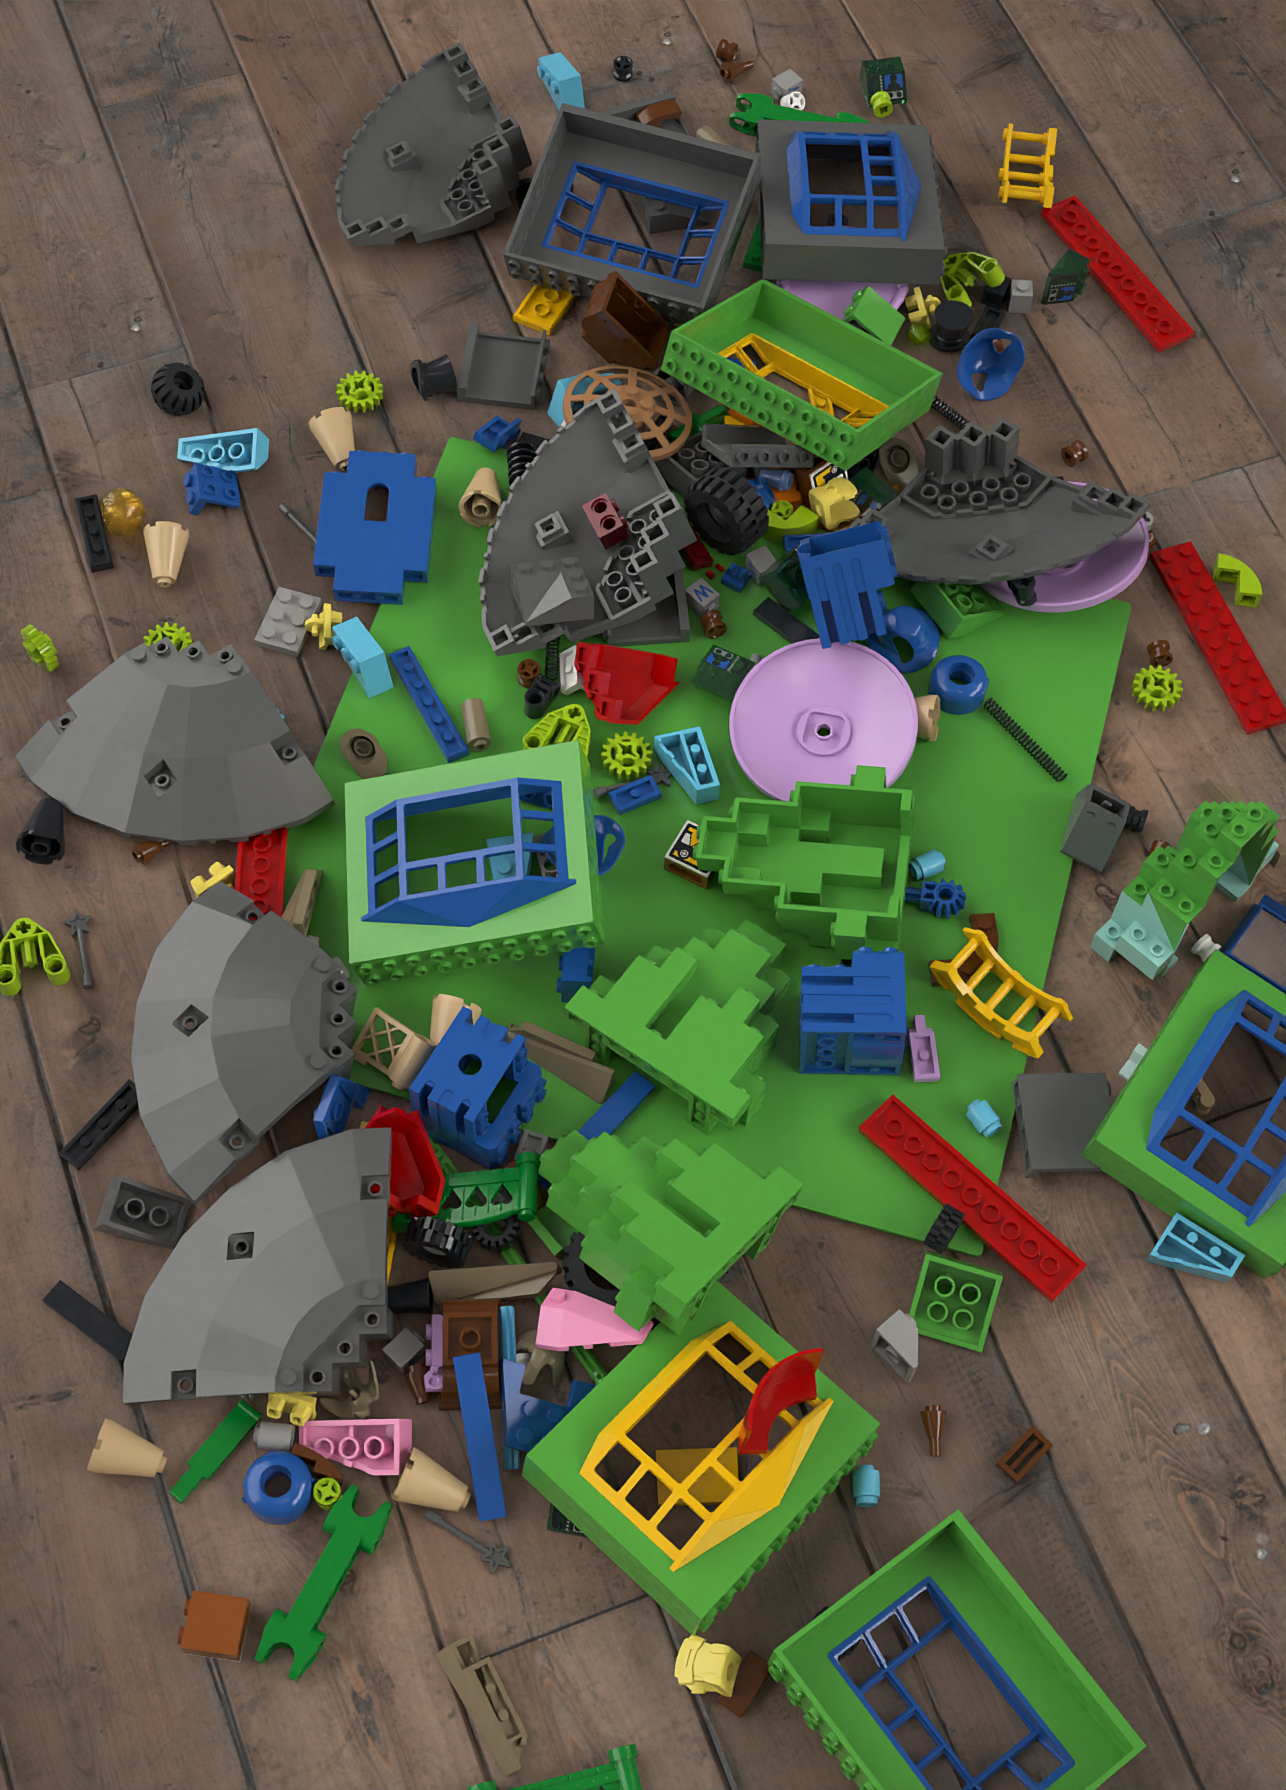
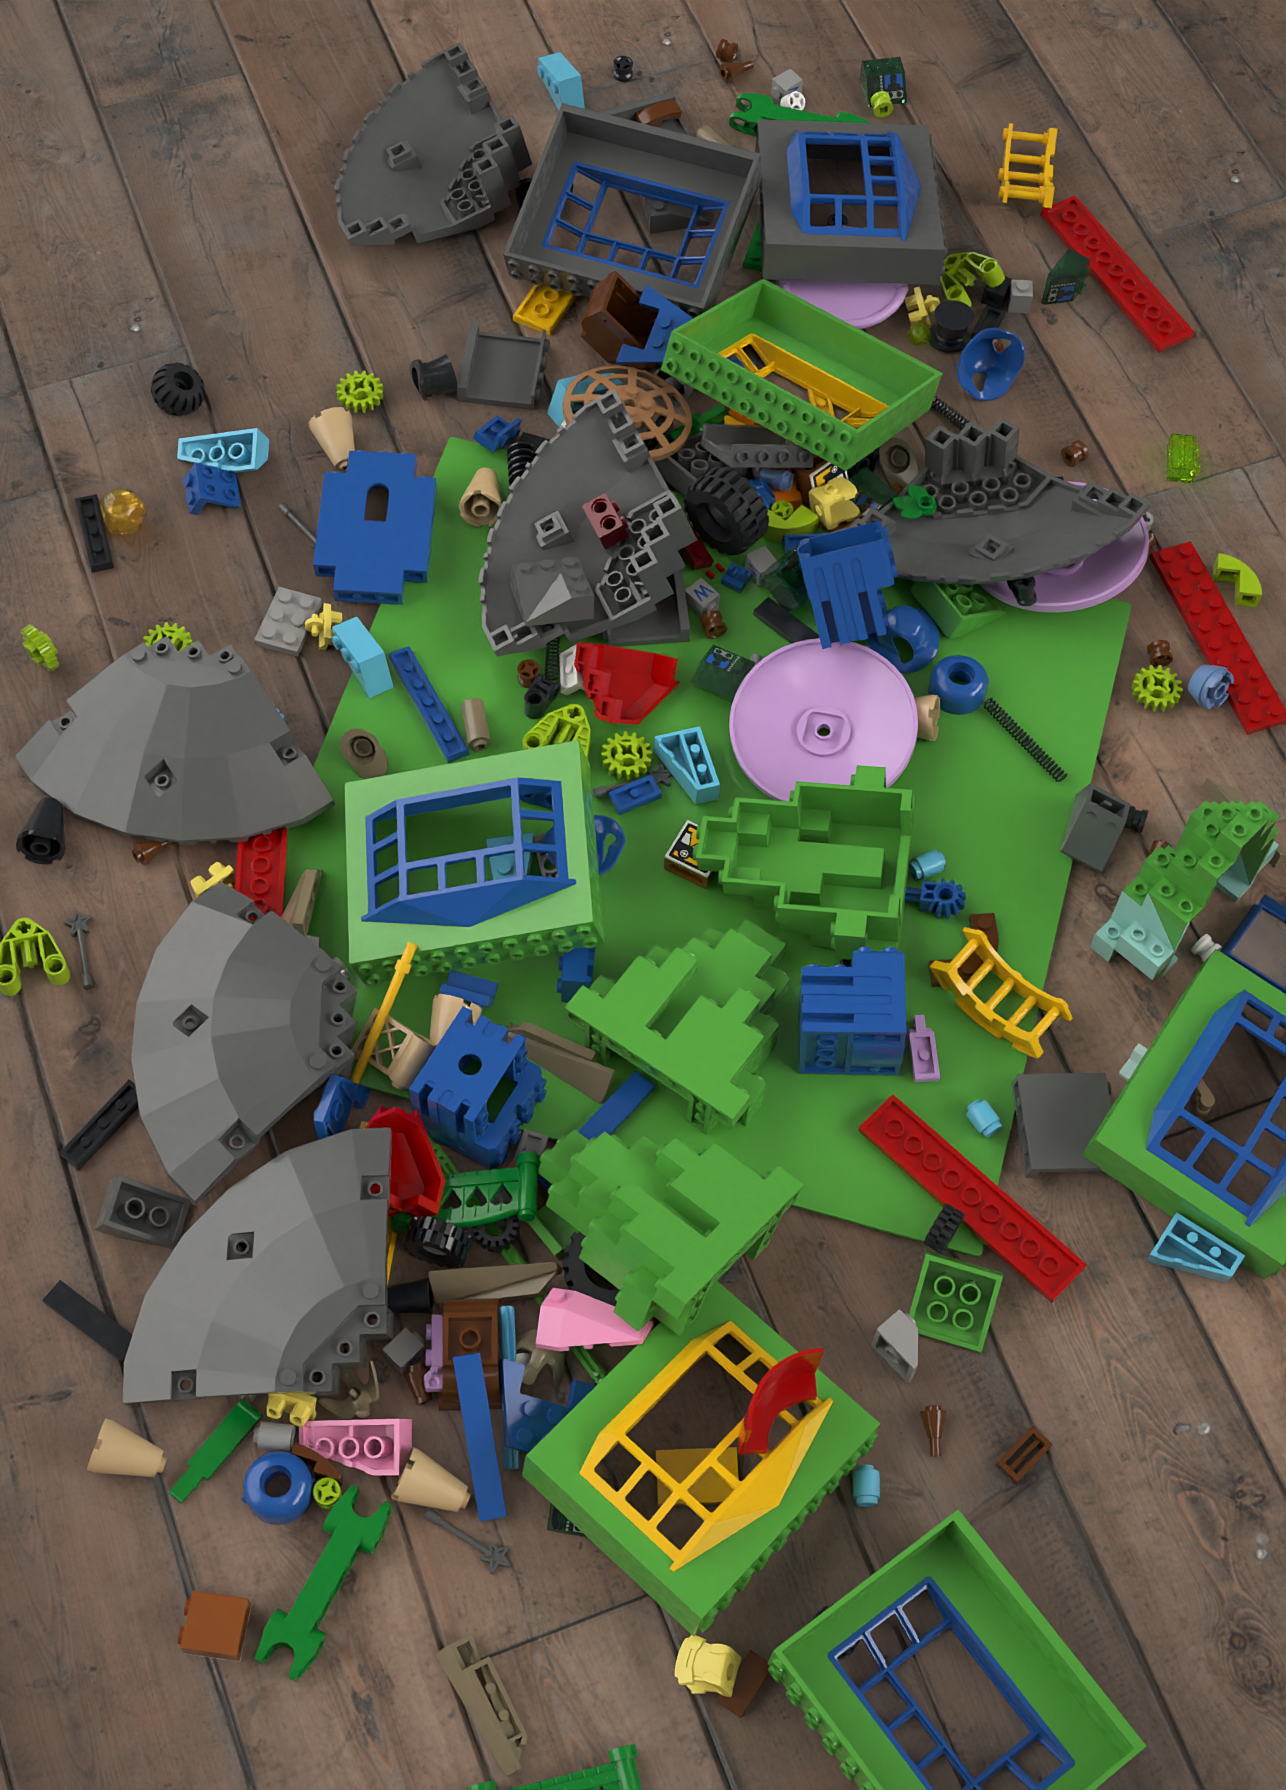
(165, 550): tan cone -> none
(402, 967): none -> yellow bar
(470, 988): none -> blue bracket
(667, 320): none -> blue wing
(874, 315): bright green panel -> none
(916, 503): none -> green plate
(1182, 458): none -> clear neon green brick
(1210, 685): none -> medium blue cone

